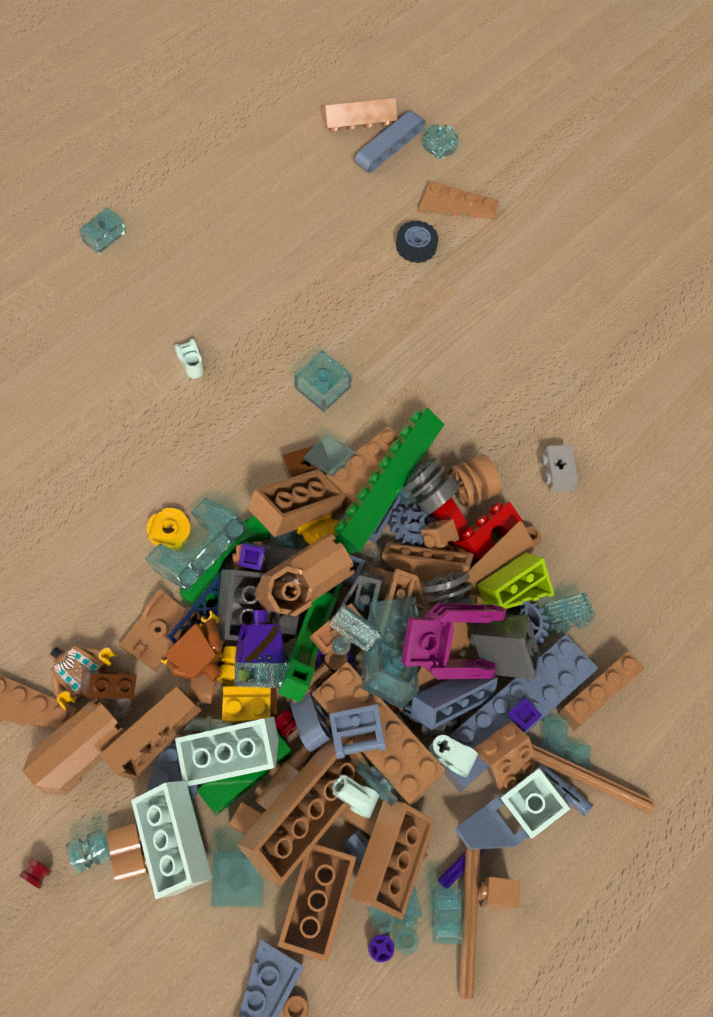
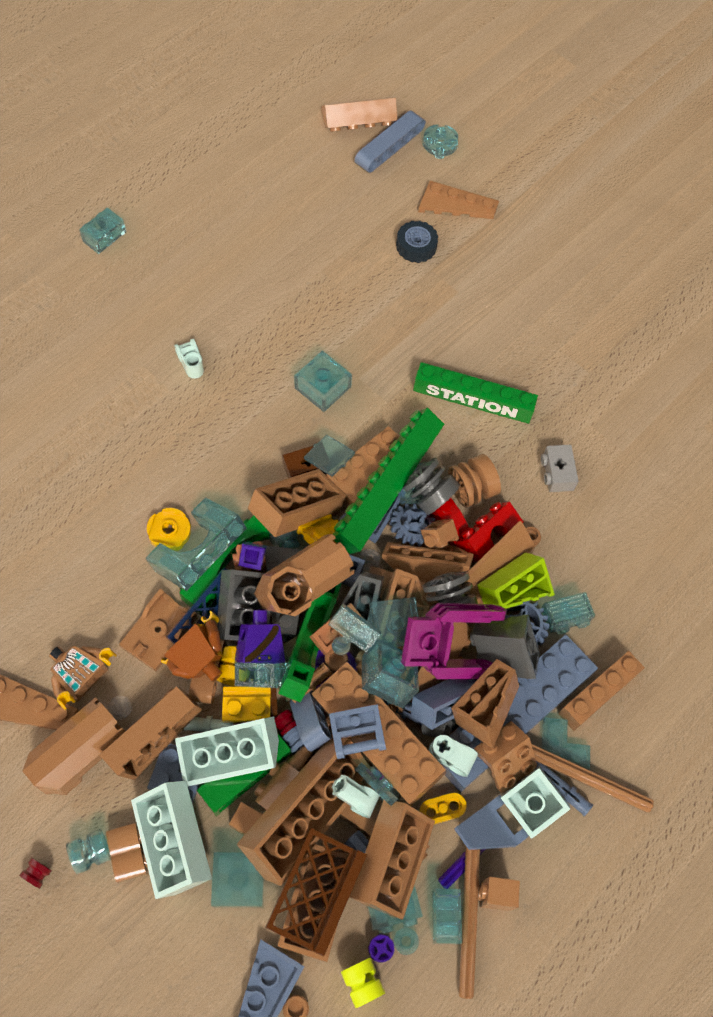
(108, 684): reddish brown brick -> none
(293, 739): none -> sand blue wheel
(337, 901): none -> reddish brown fence
(362, 982): none -> neon yellow wheel
(441, 807): none -> yellow plate
(475, 393): none -> green brick
(487, 703): none -> medium nougat wedge
(524, 715): dark purple plate -> none

